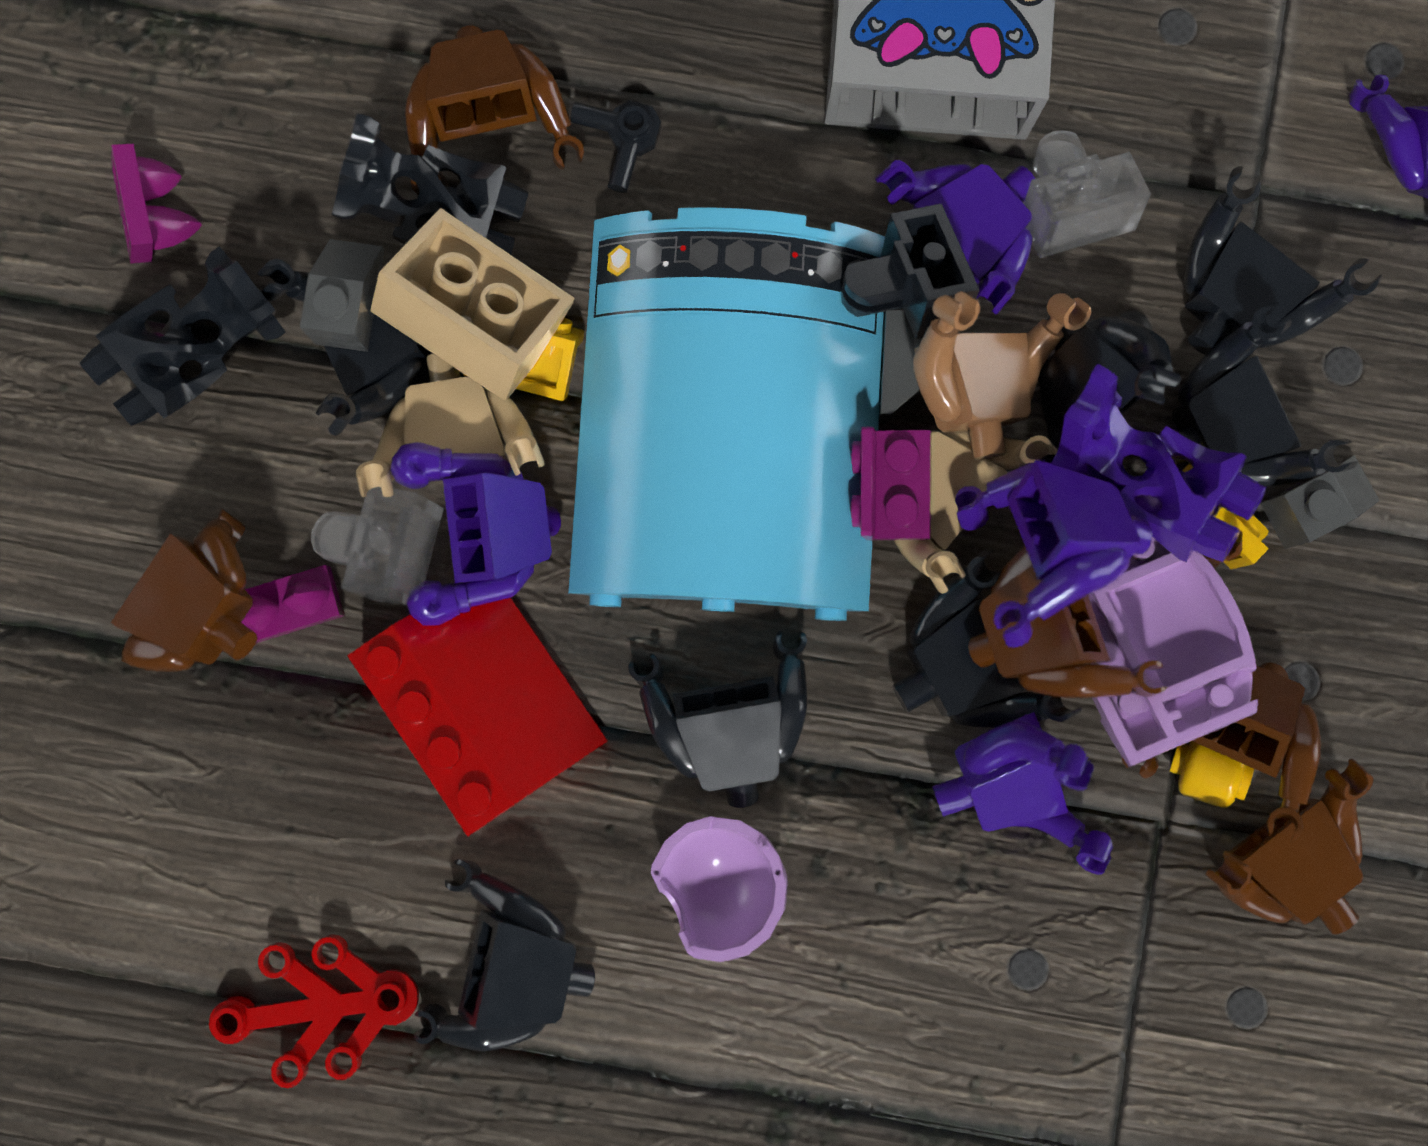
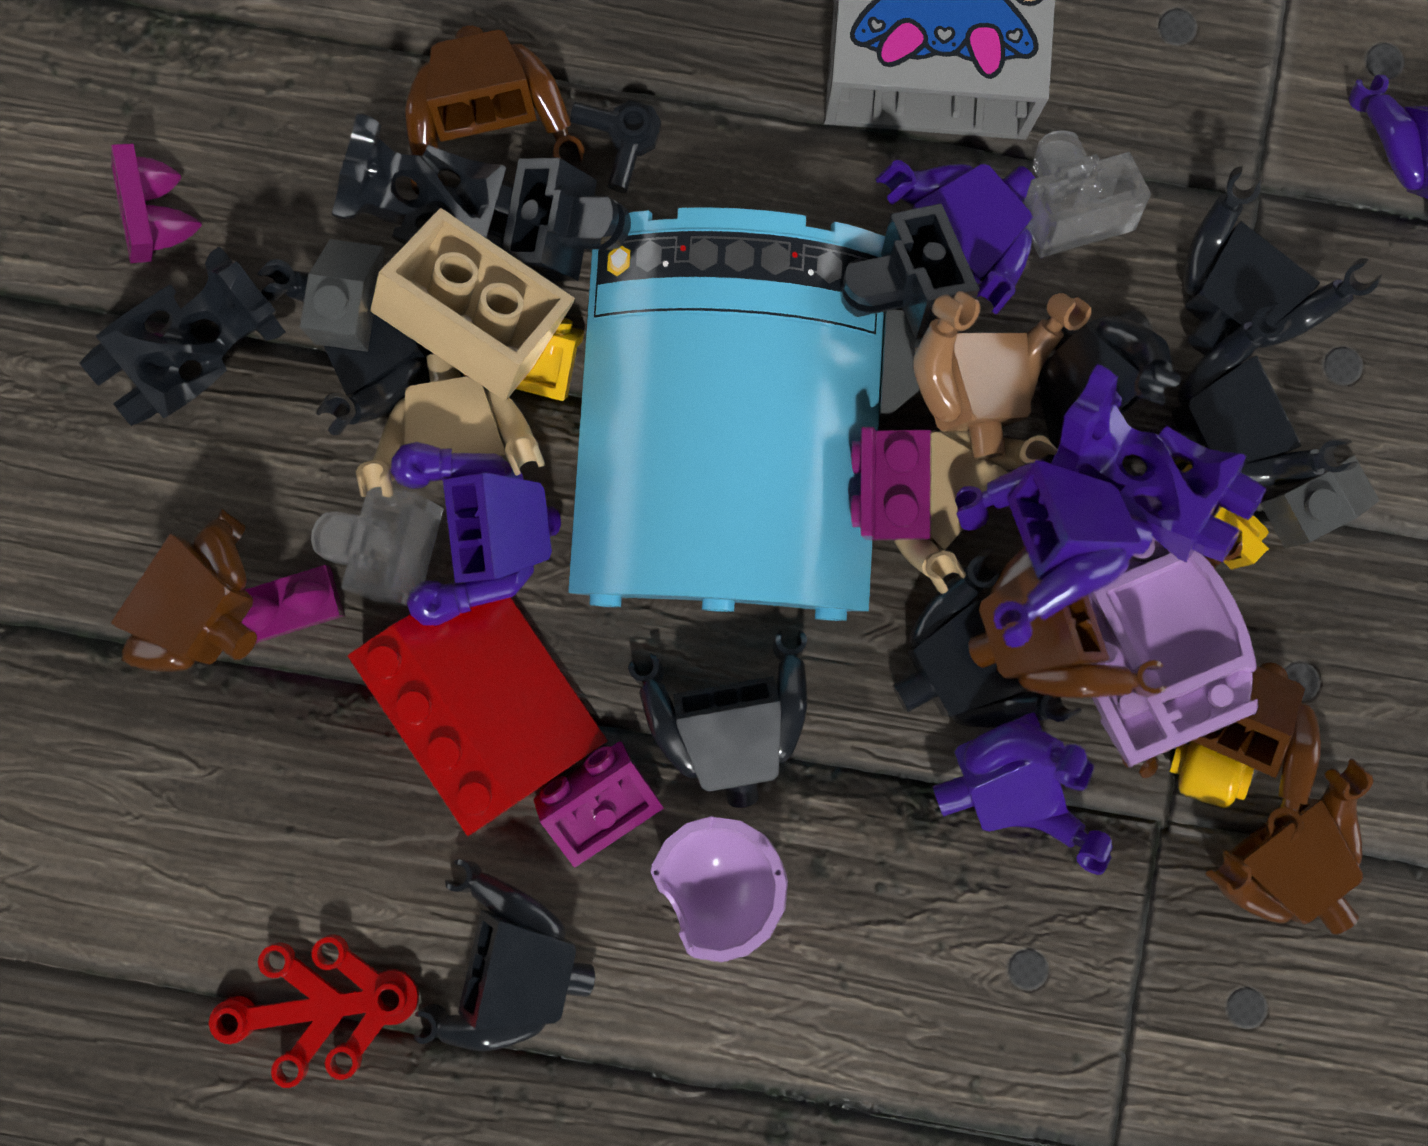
(558, 217): none -> black brick
(596, 803): none -> magenta bracket

